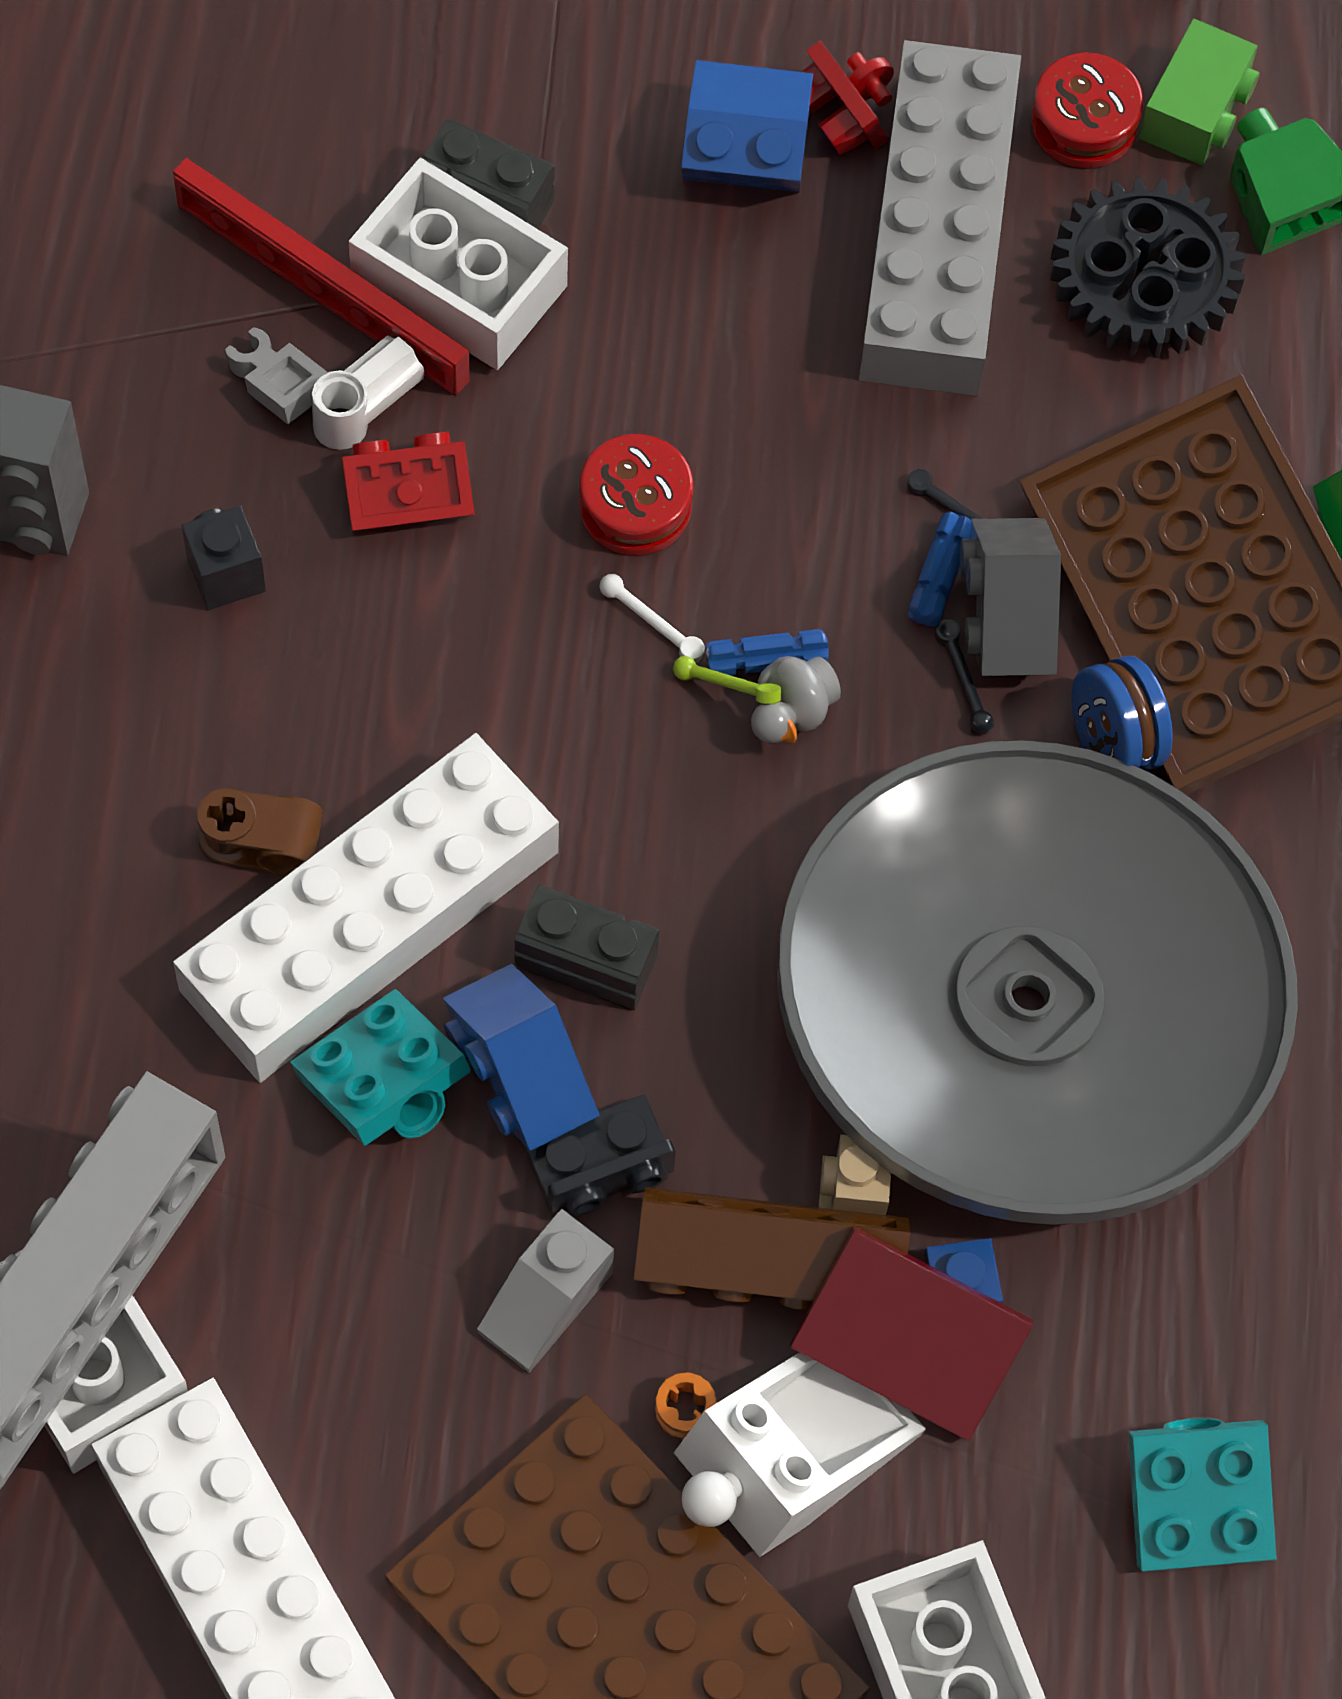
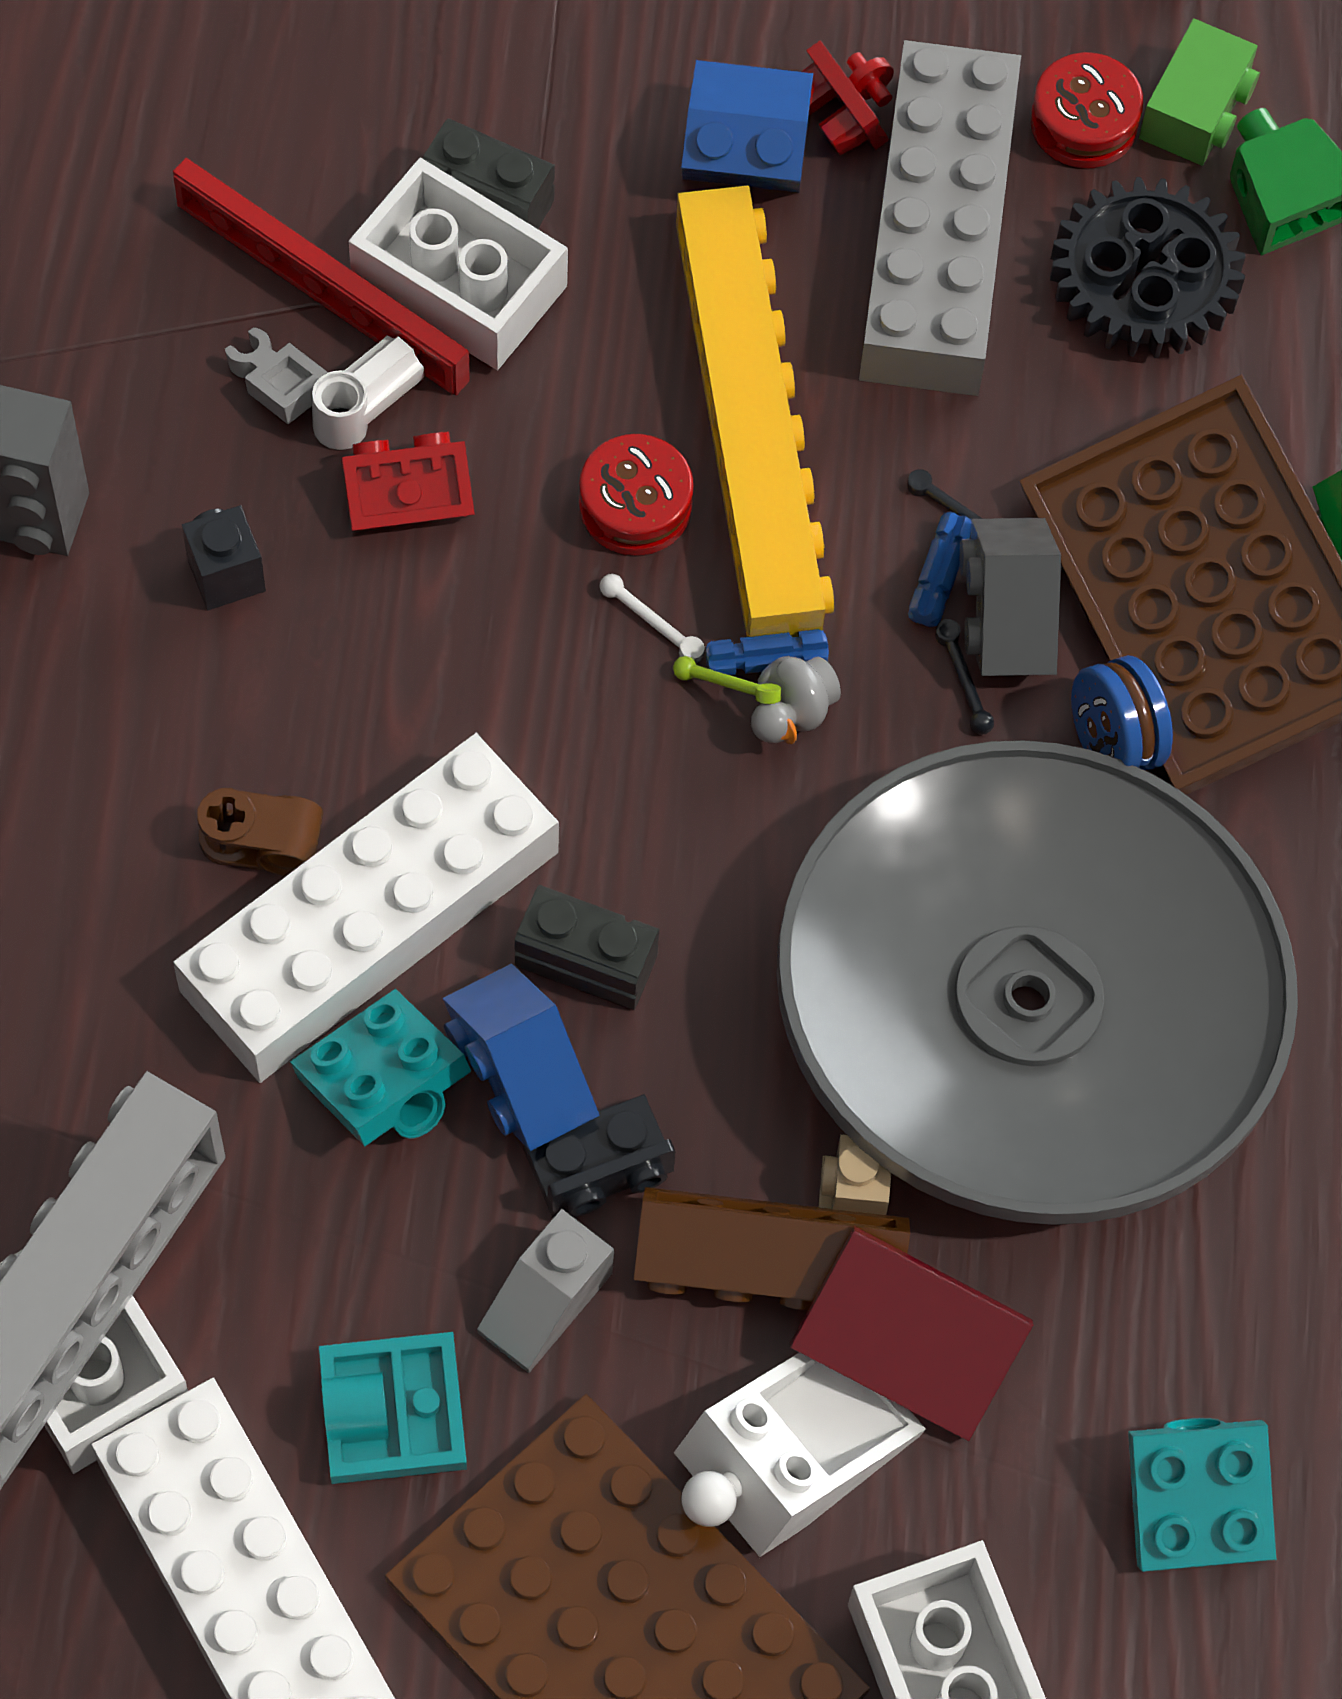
(392, 1408): none -> teal plate
(668, 1416): orange bush -> none
(750, 413): none -> yellow brick
(969, 1263): blue plate -> none

